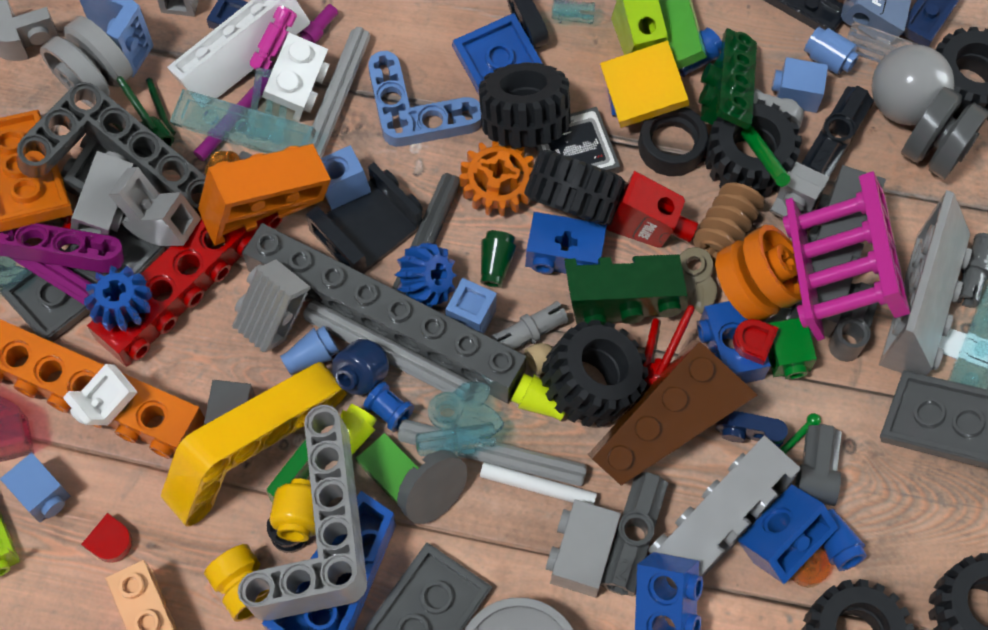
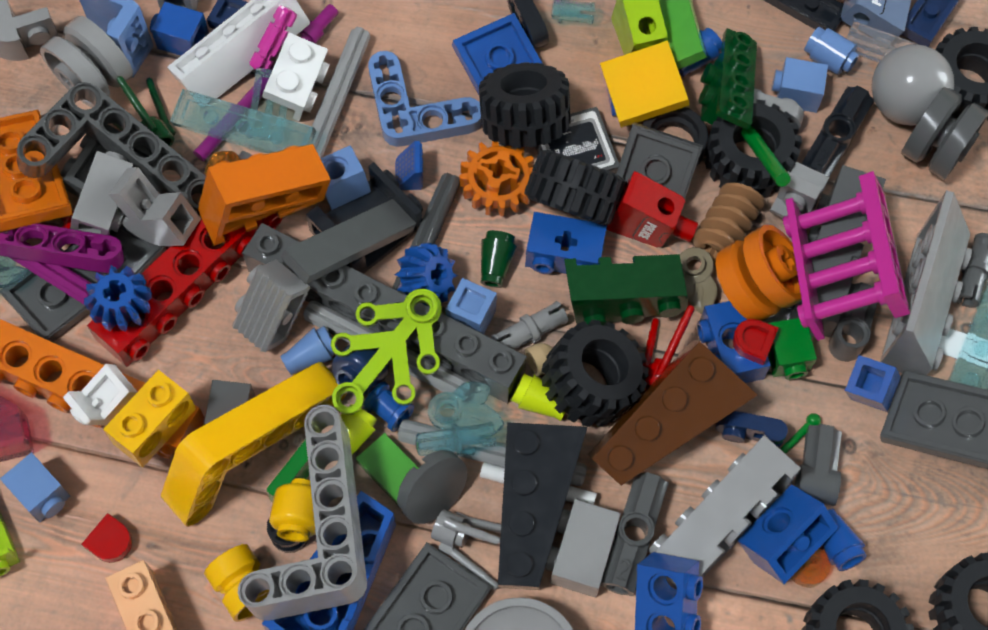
(150, 418): none -> yellow brick
(177, 28): none -> blue brick
(348, 241): none -> dark grey tile
(390, 346): none -> lime plant
(410, 167): none -> blue slope
(455, 530): none -> light grey plant
(536, 485): none -> black wedge
(660, 157): none -> dark grey tile
(873, 383): none -> blue brick

